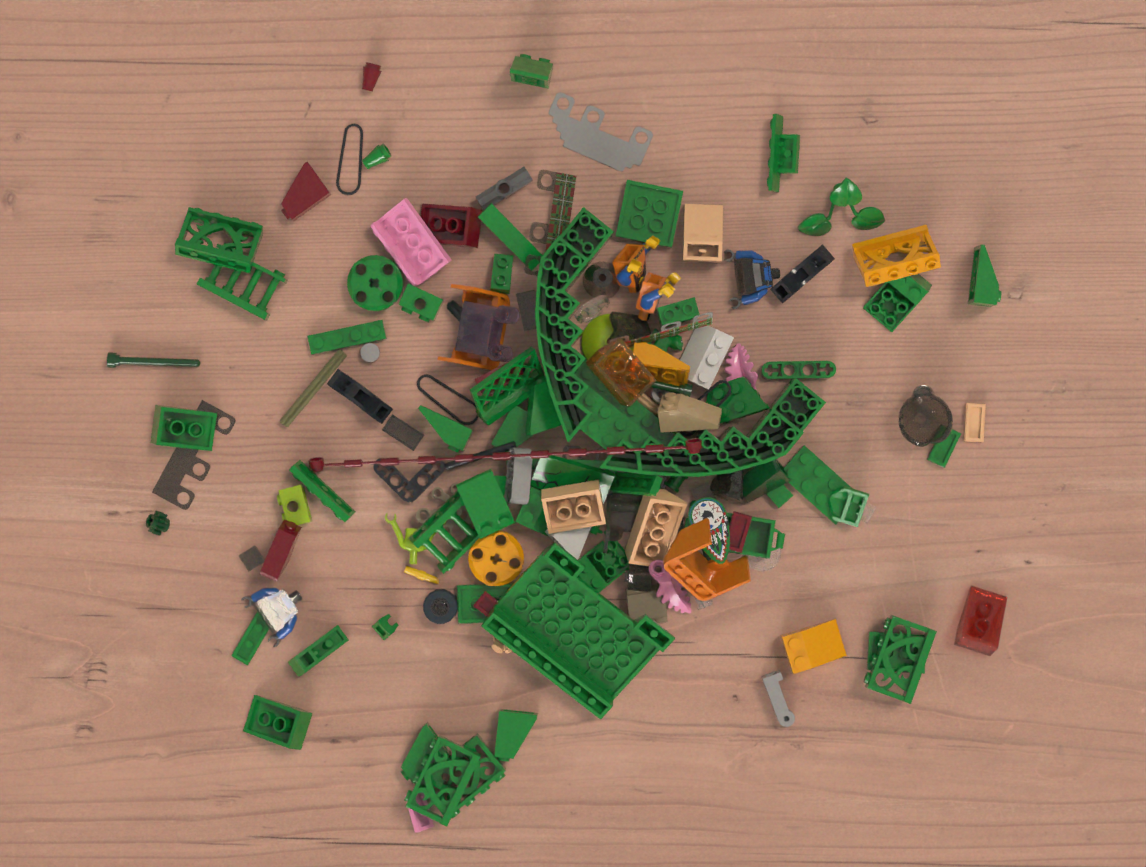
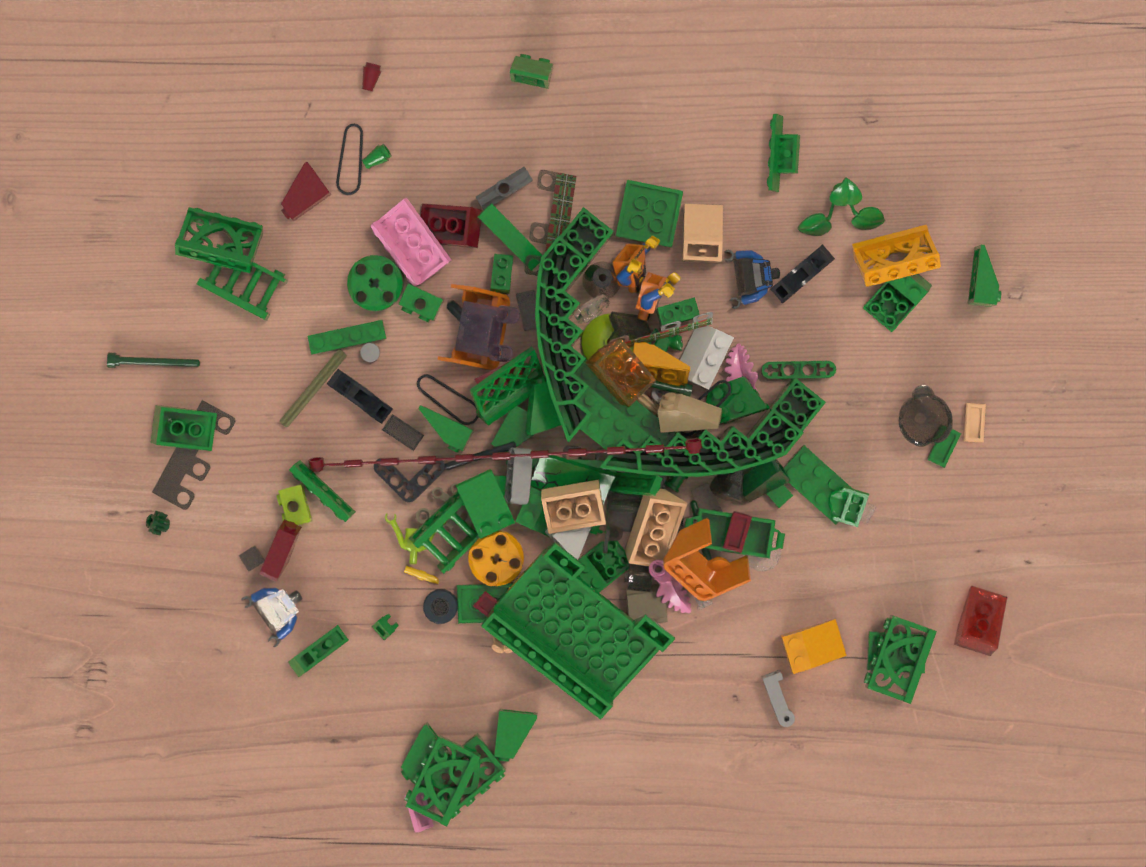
(251, 640): green tile -> none
(277, 722): green slope -> none
(593, 143): light grey piece -> none
(719, 526): shield -> none

